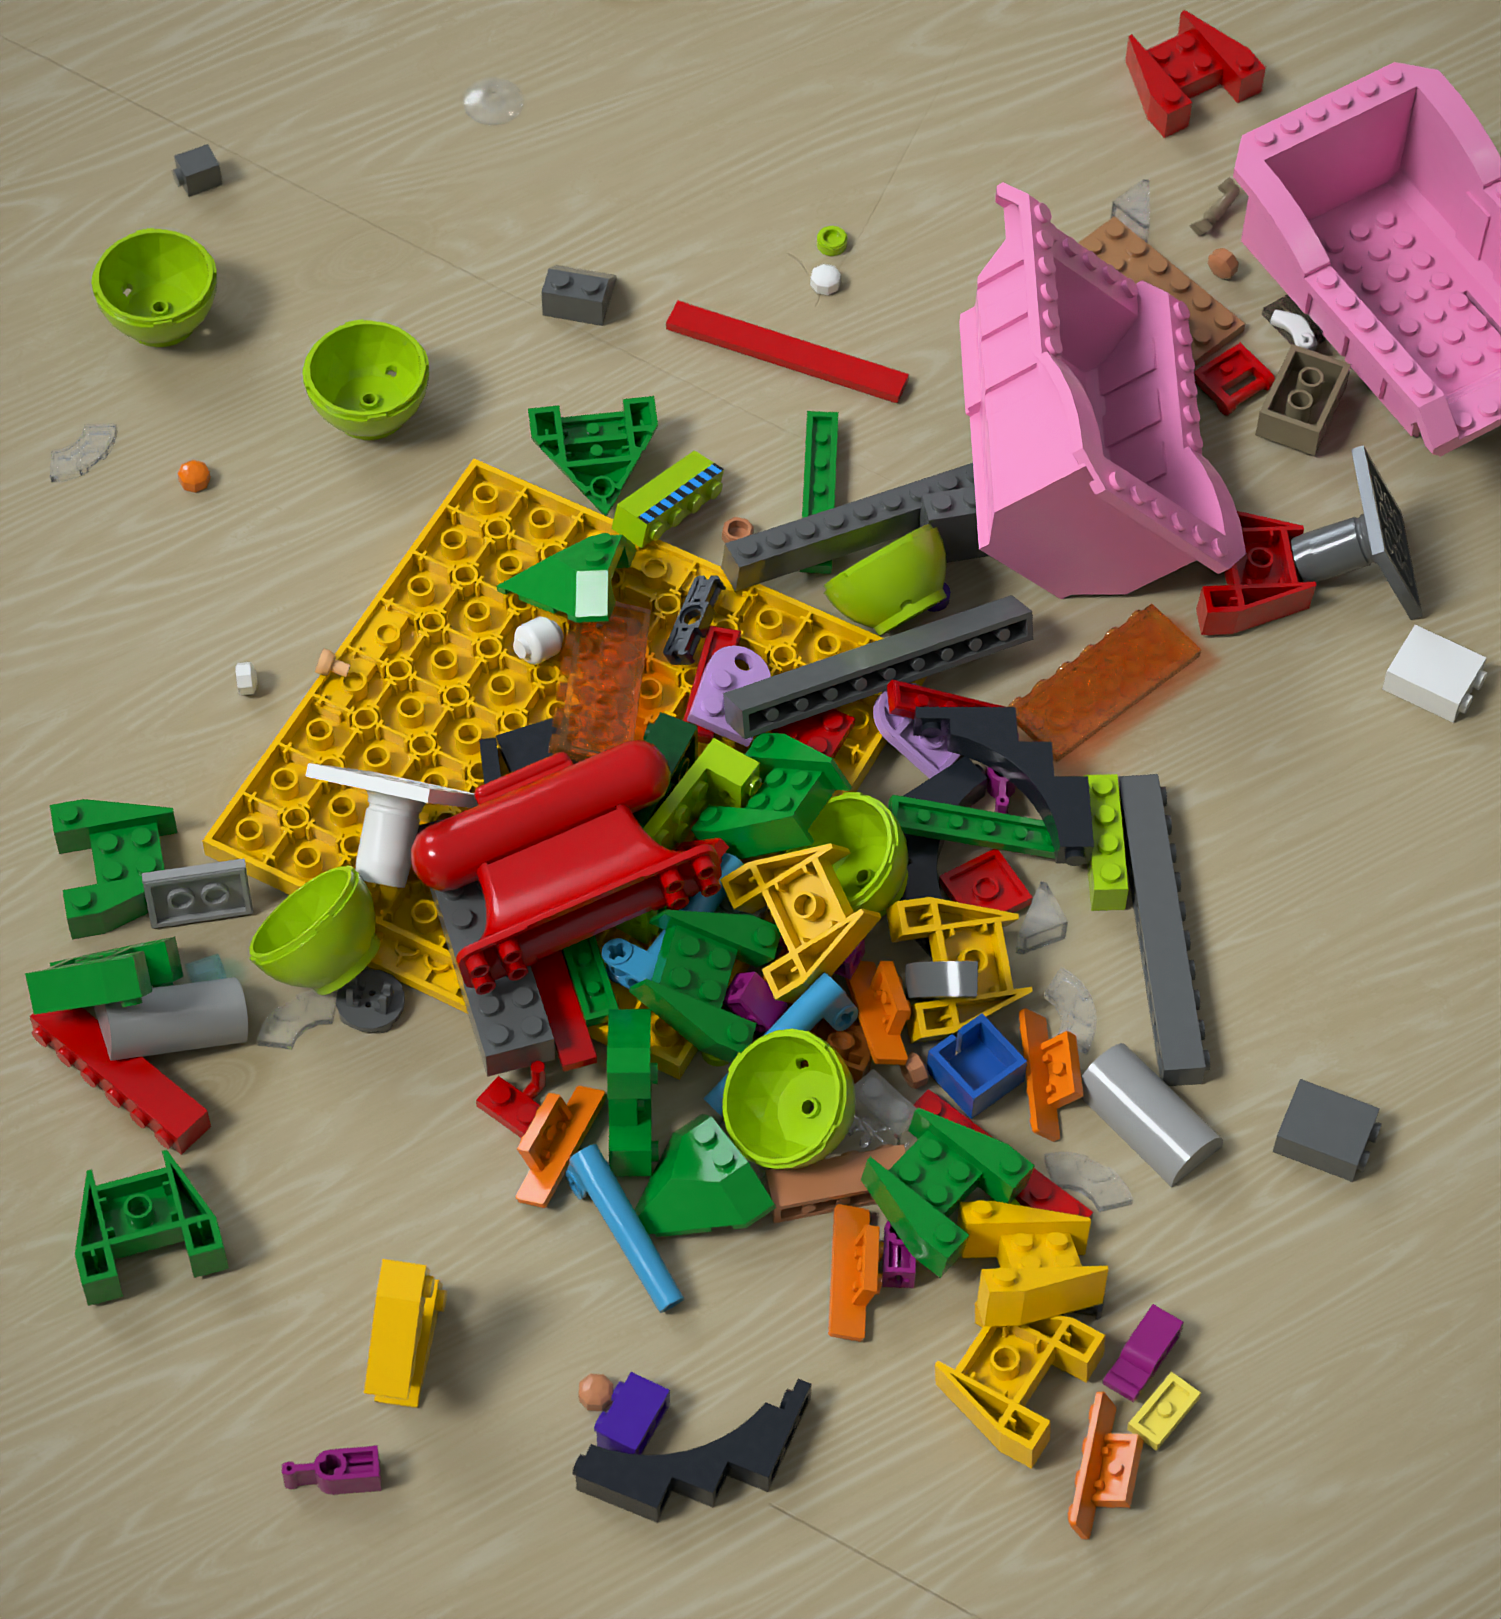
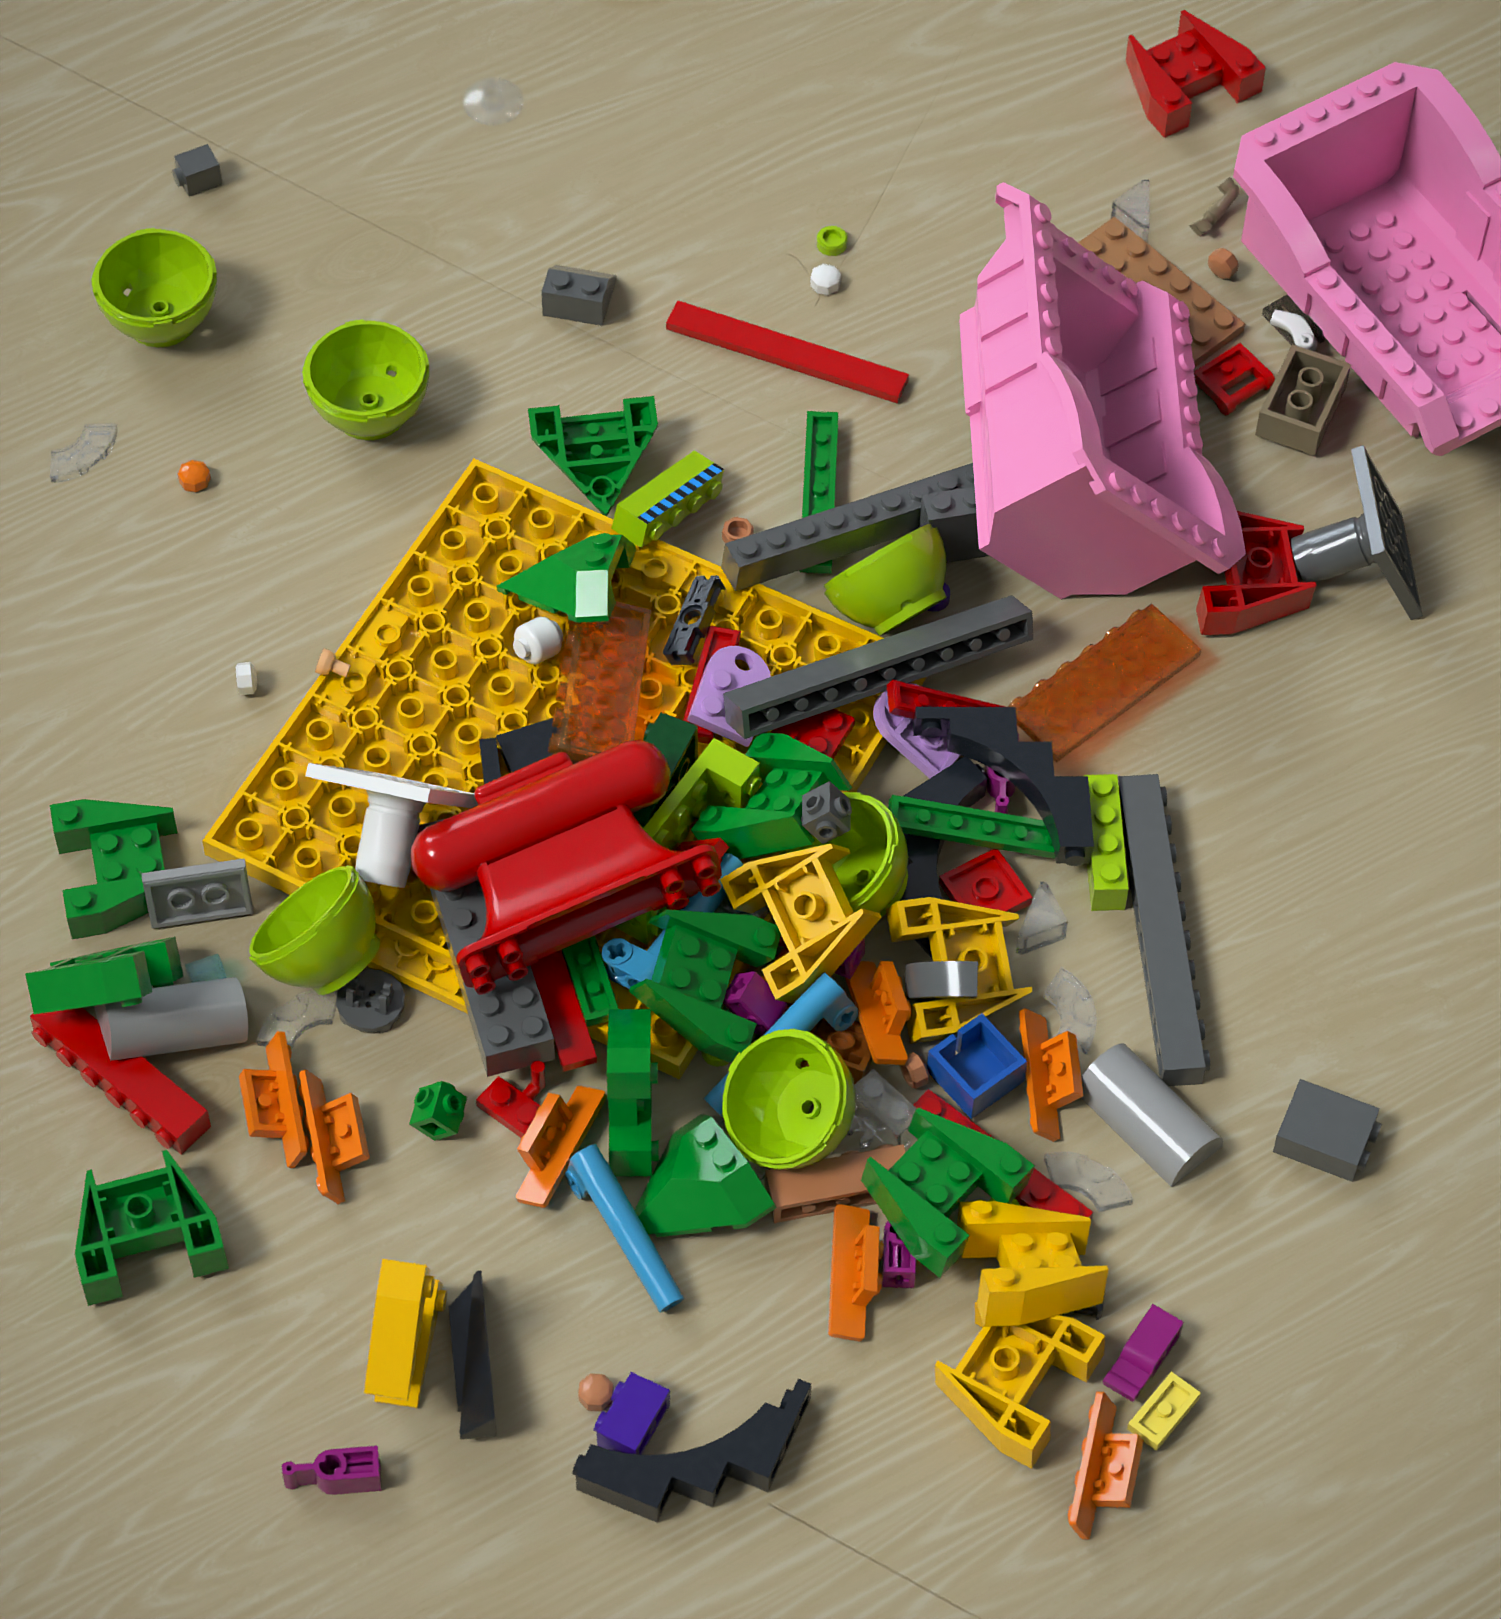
(273, 1103): none -> orange bracket
(335, 1134): none -> orange bracket
(438, 1110): none -> green brick
(472, 1362): none -> black wedge
(826, 812): none -> dark grey brick
(1435, 674): white brick -> none

